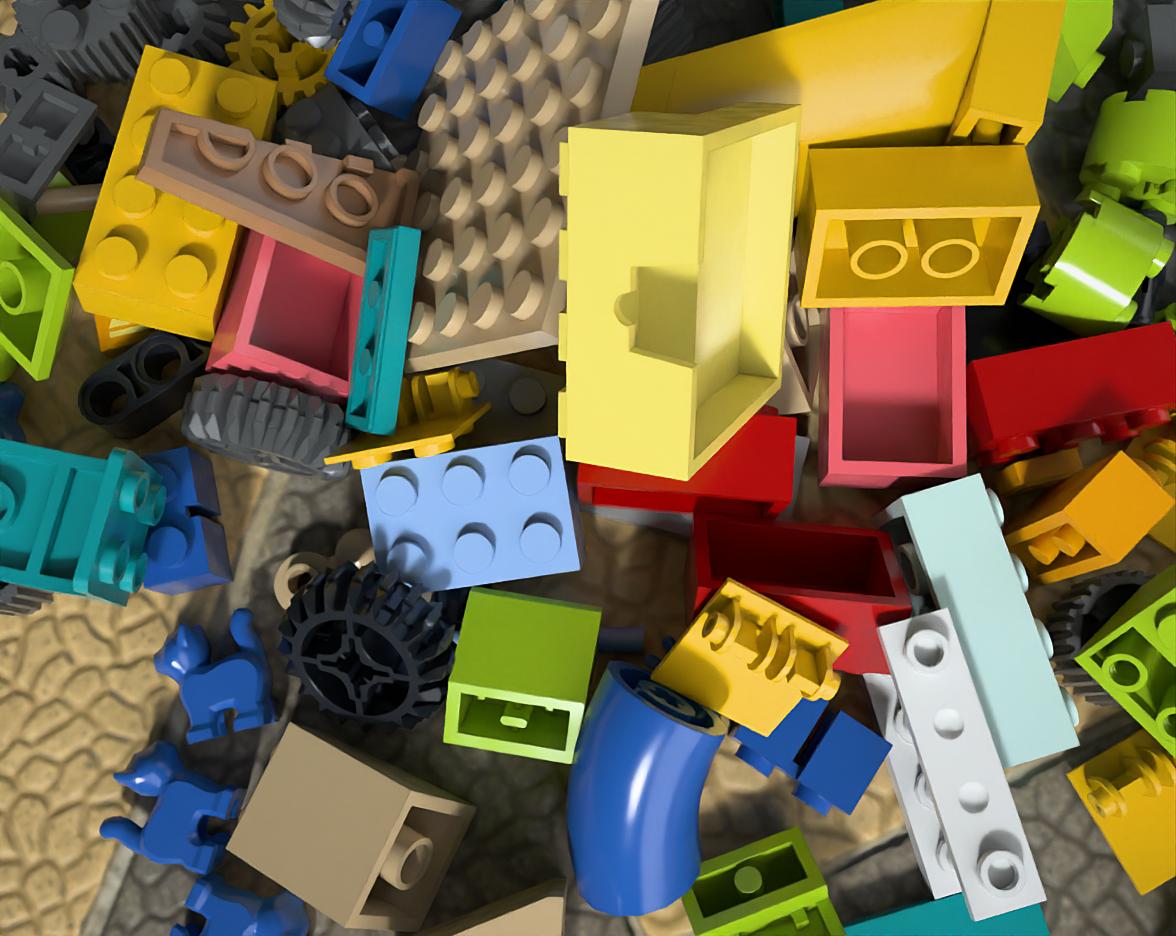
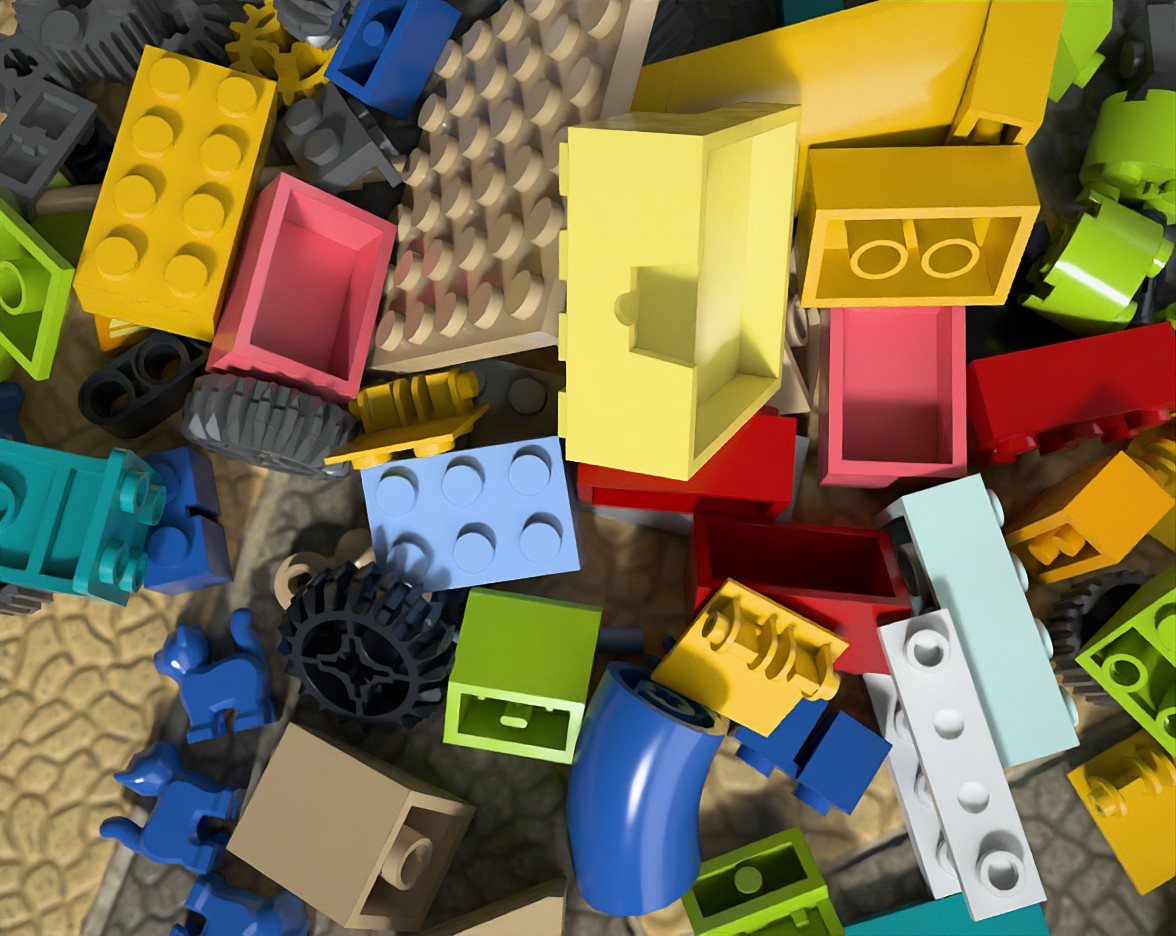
(278, 189): medium nougat wing -> none
(383, 329): teal tile -> none
(1037, 472): light orange tile -> none

